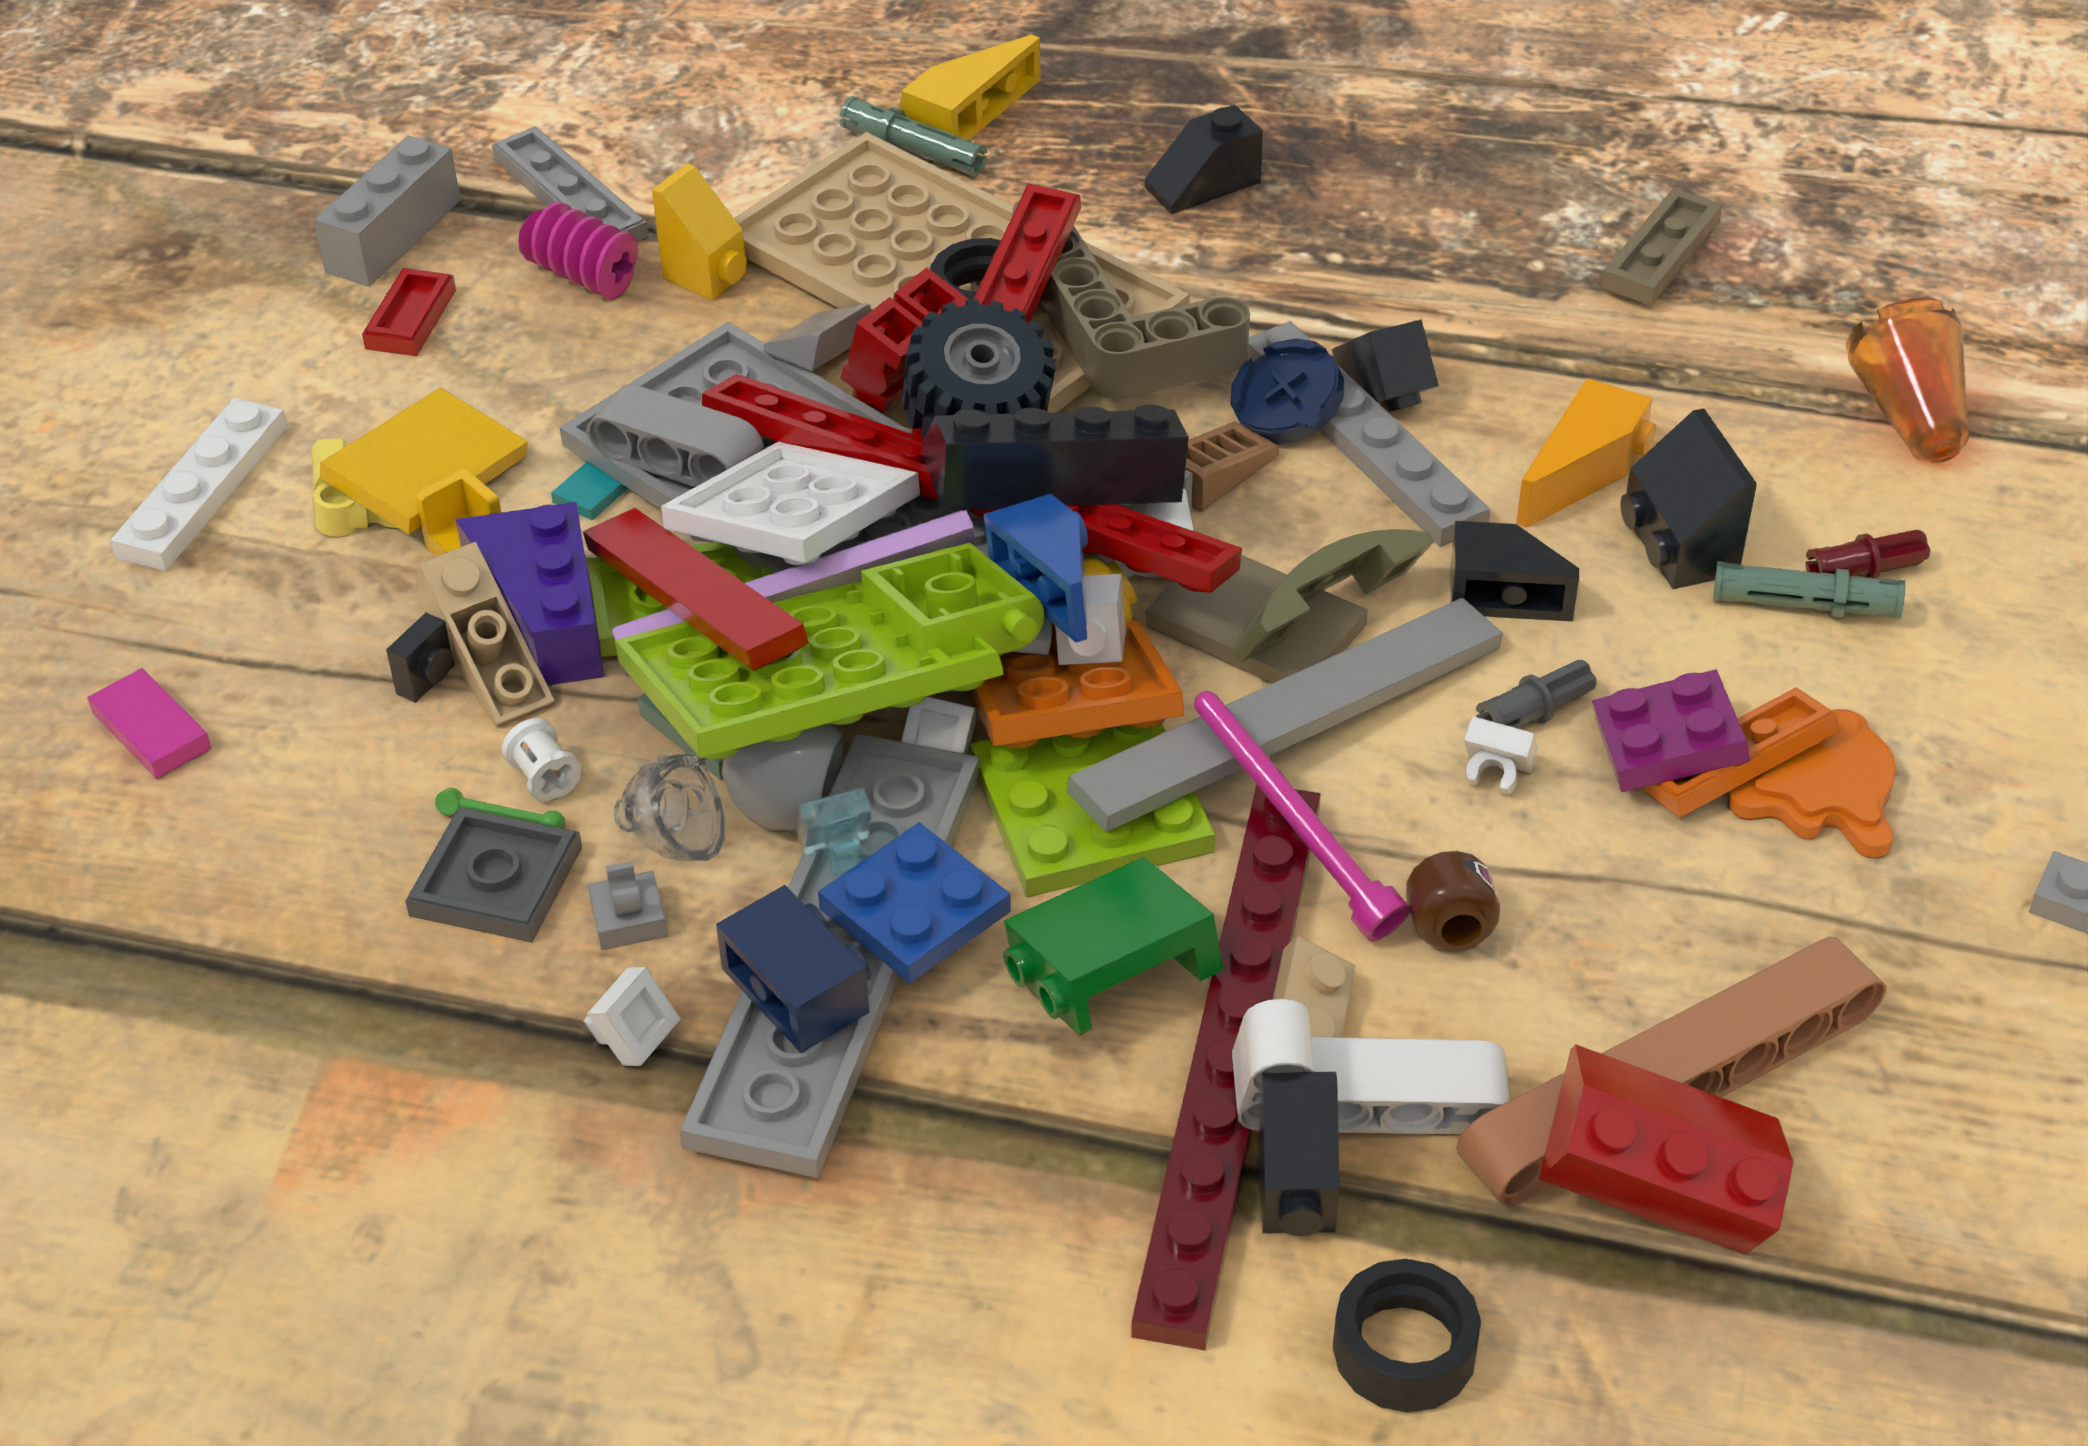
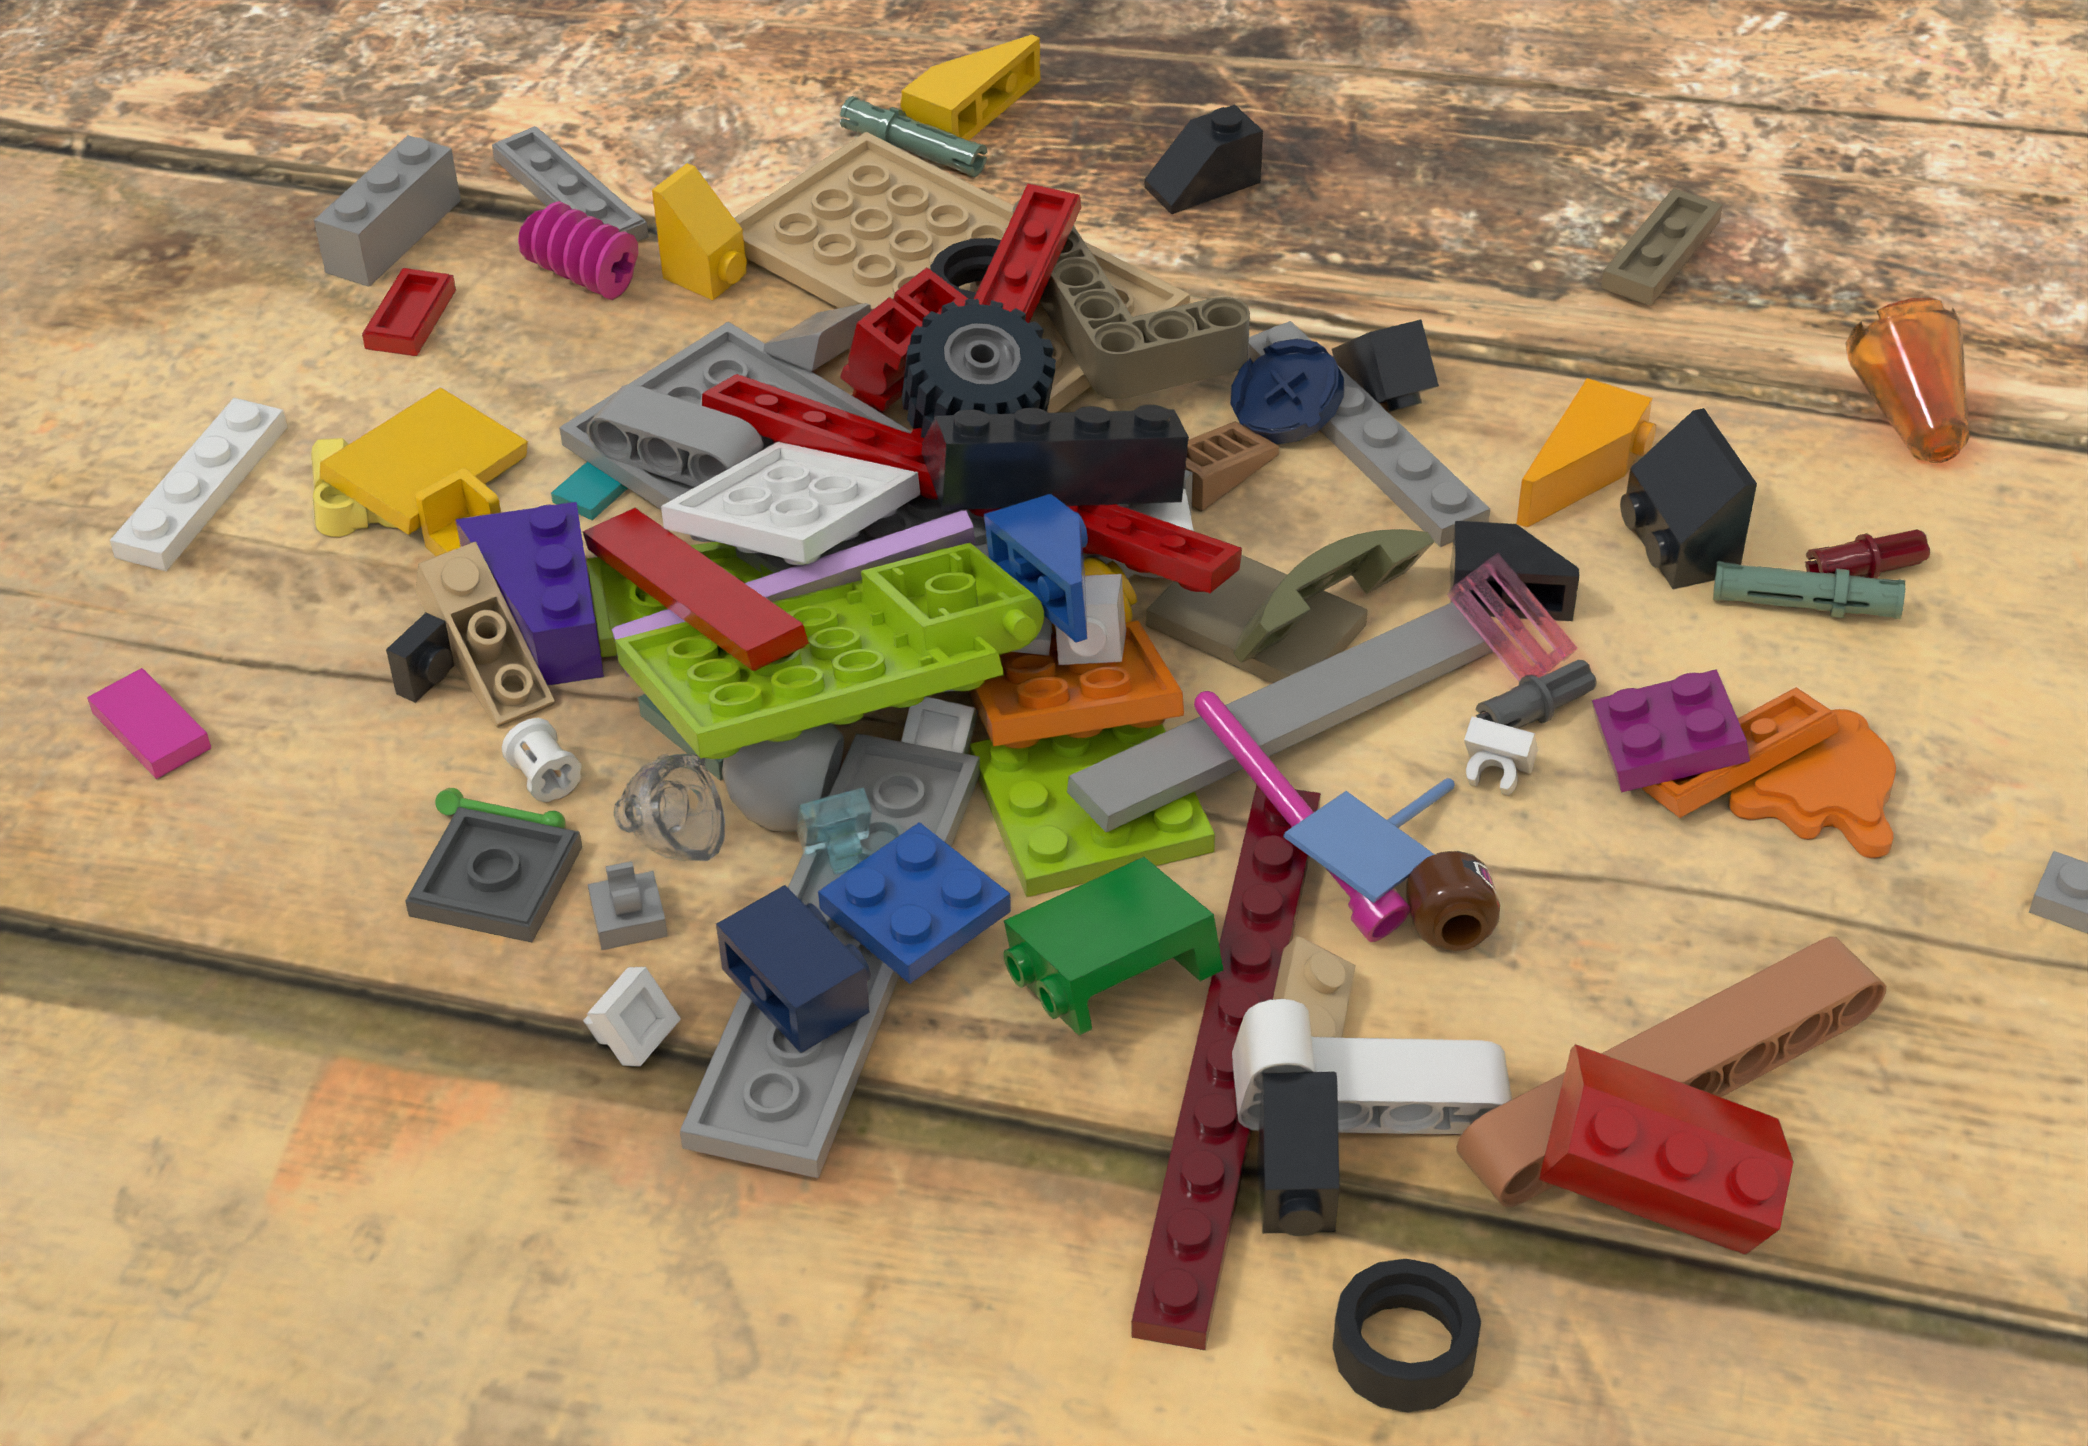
(1362, 844): none -> medium blue piece
(1491, 632): none -> clear pink tile

